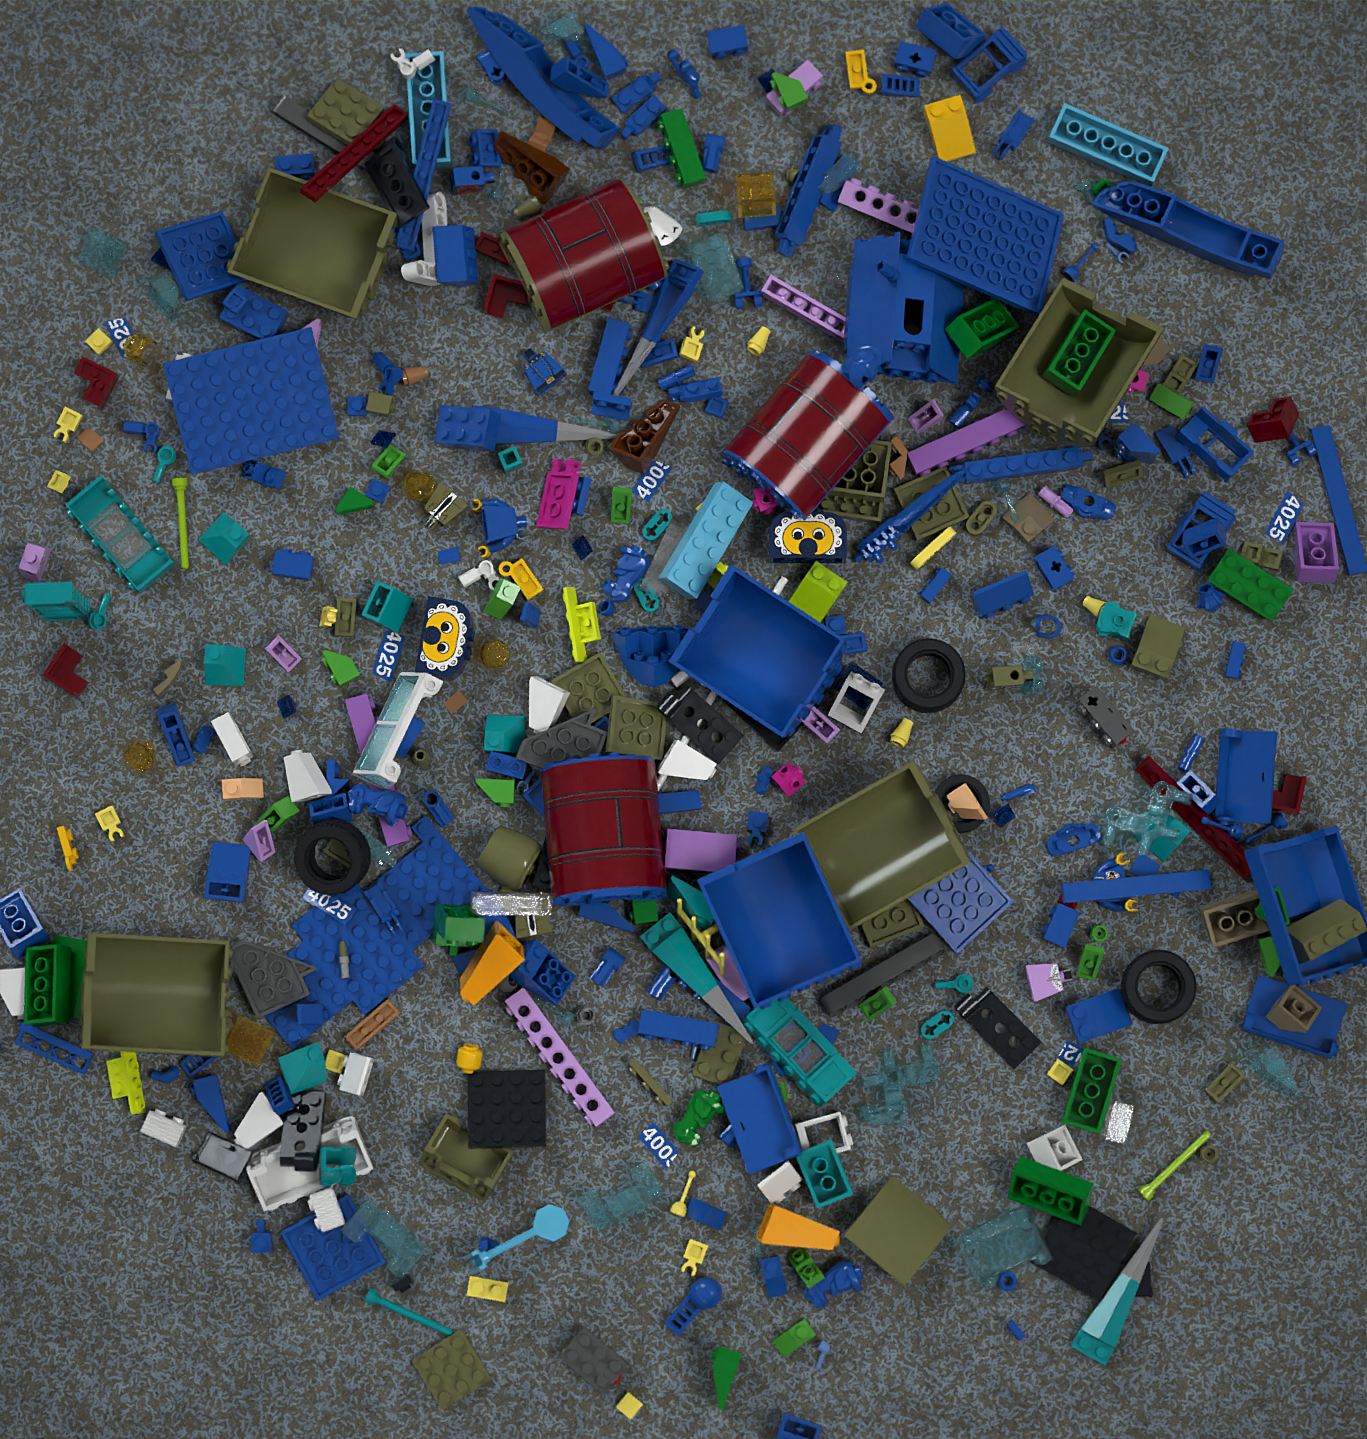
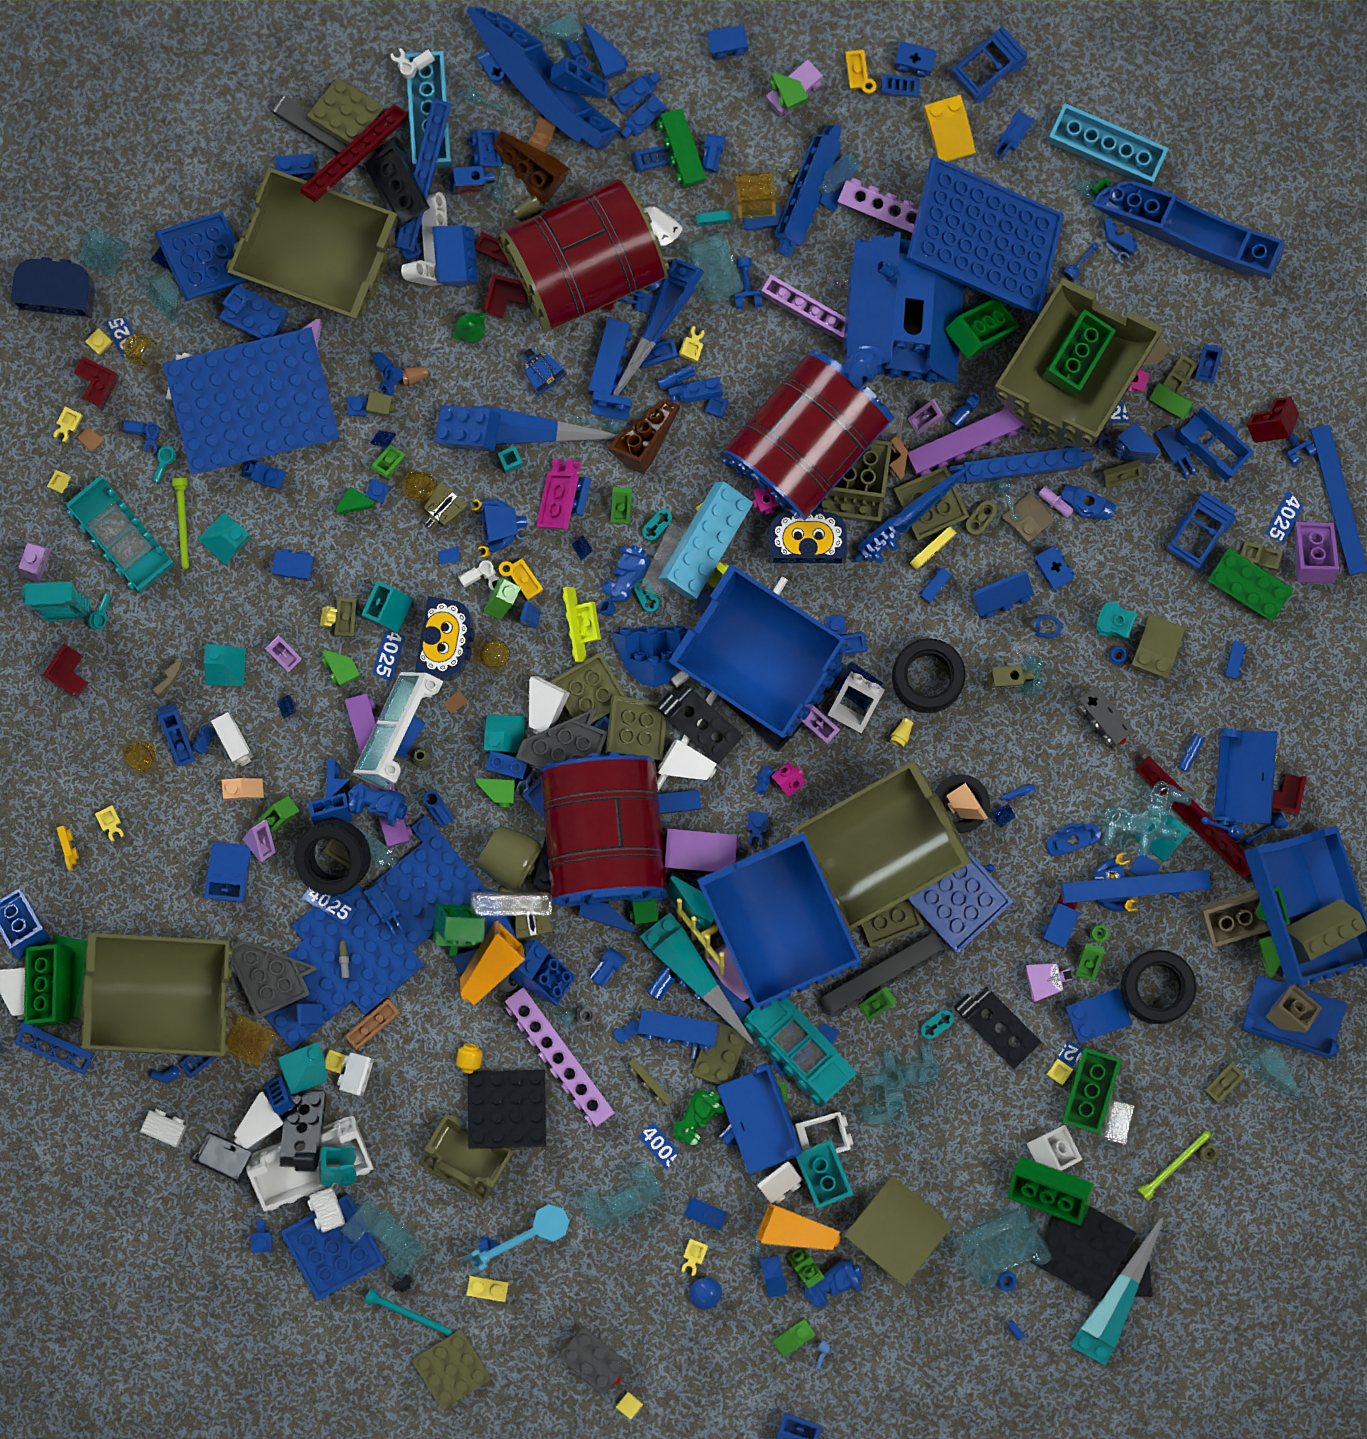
(53, 287): none -> dark blue brick
(126, 1081): neon yellow bracket -> none
(210, 1096): blue slope -> none
(304, 777): white slope -> none
(470, 327): none -> green hat
(599, 442): olive plate -> none
(651, 480): blue sticker -> none
(672, 1326): blue slope -> none
(680, 1208): light yellow hinge -> none
(686, 72): blue piece -> none
(725, 1367): green slope -> none
(757, 343): light yellow cone -> none
(765, 80): clear blue slope -> none
(818, 591): lime slope -> none
(950, 30): blue slope -> none
(963, 984): teal plate -> none
(984, 383): blue plate -> none
(1093, 605): light yellow cone -> none
(1201, 792): blue brick -> none
(1204, 537): blue brick -> none
(1209, 597): blue rock -> none

